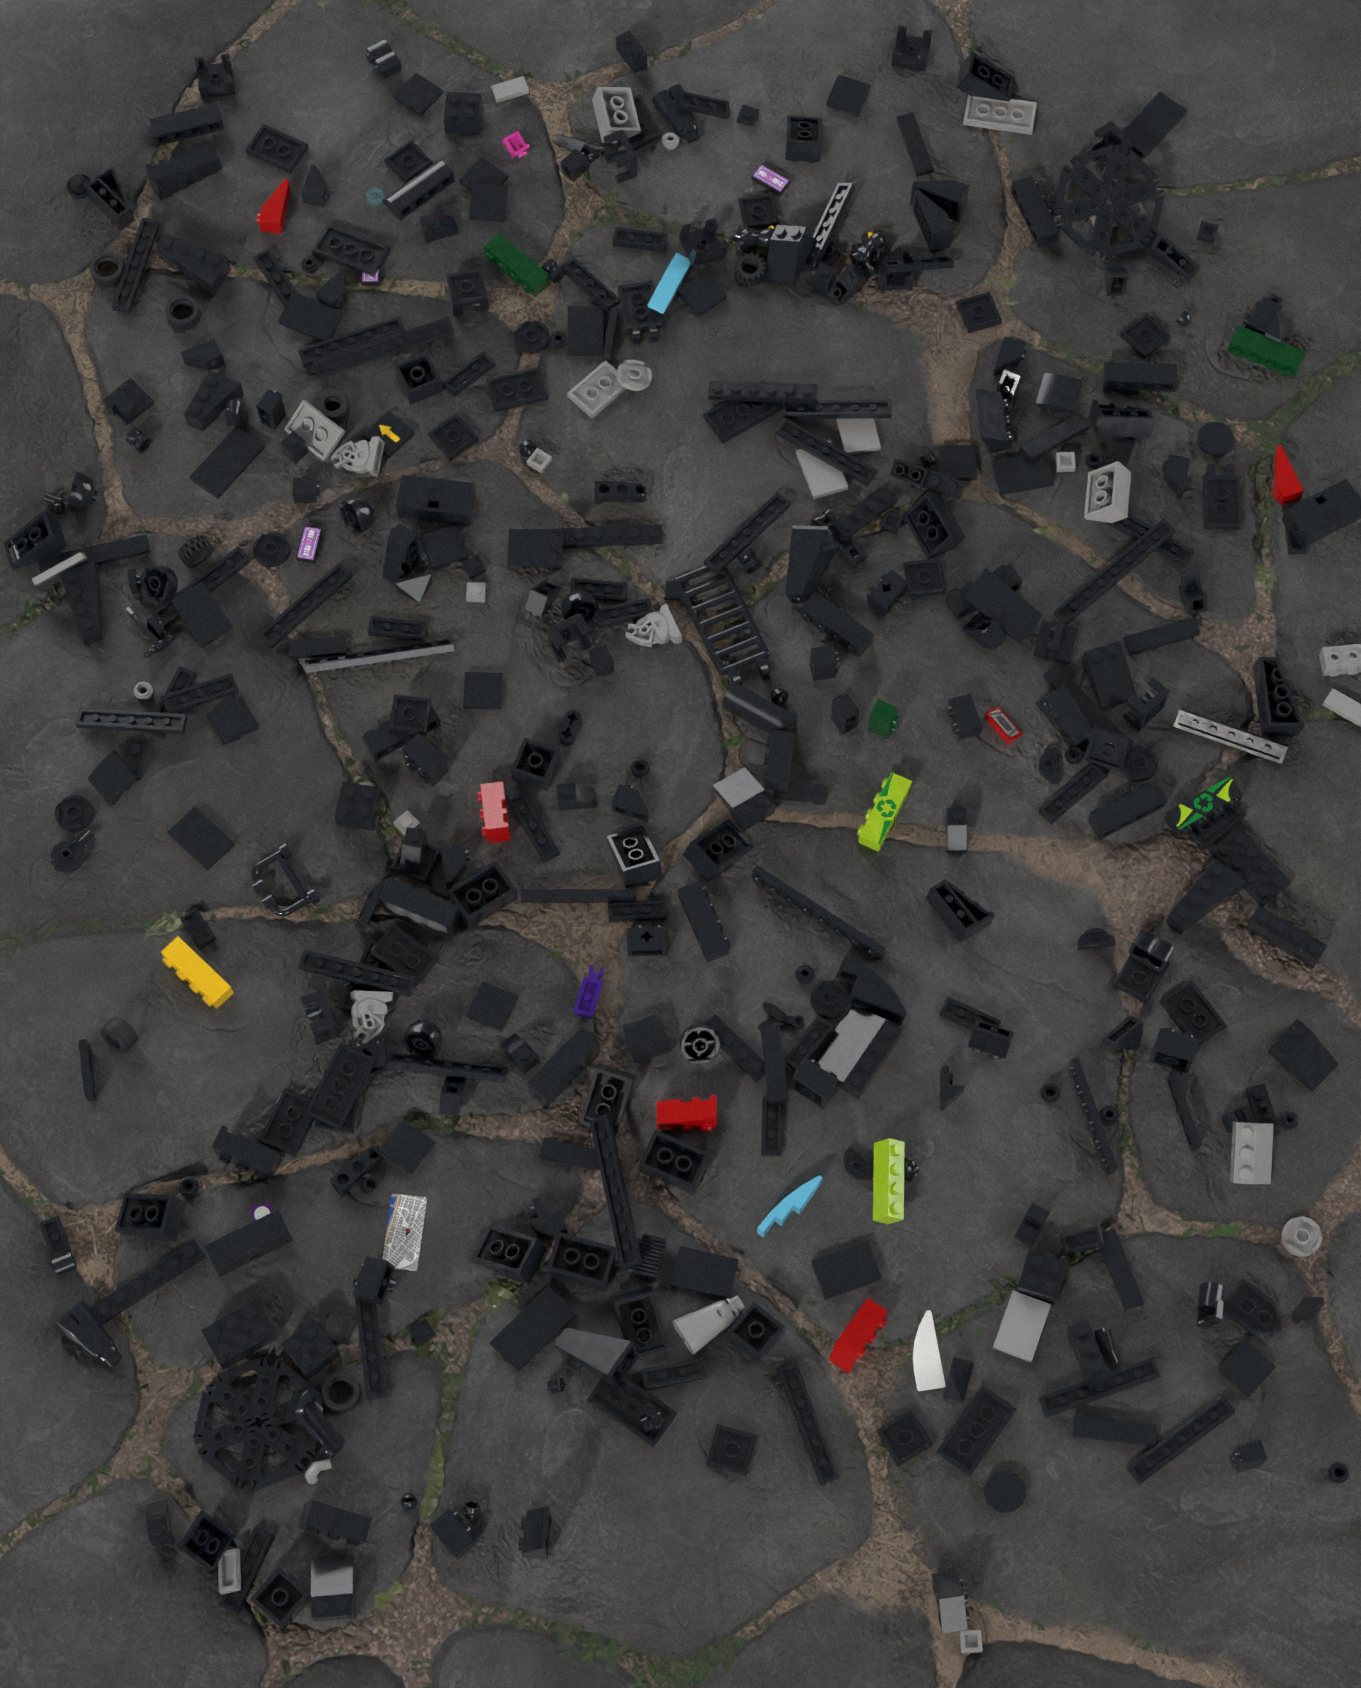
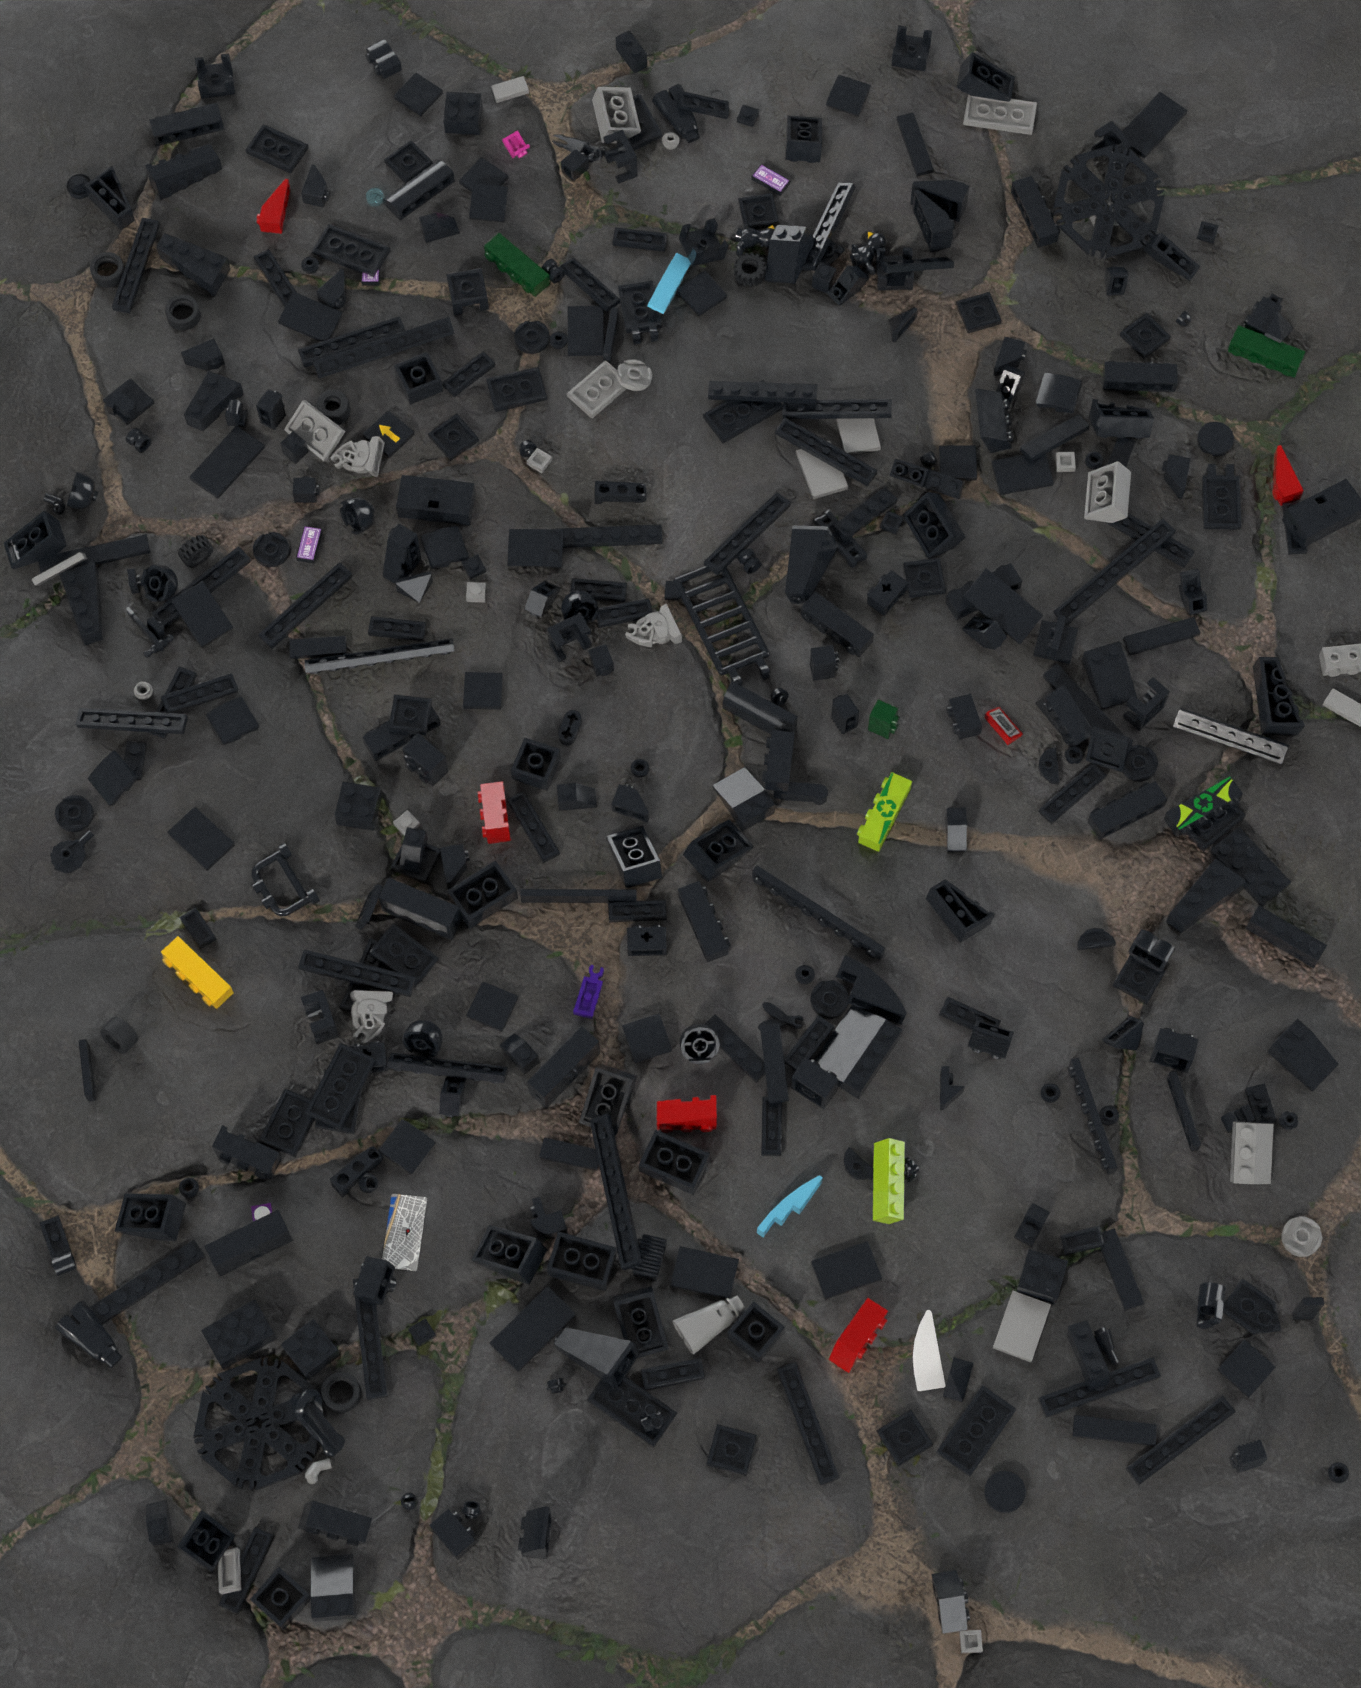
(901, 323): none -> black slope
(1193, 1012): black tile -> none

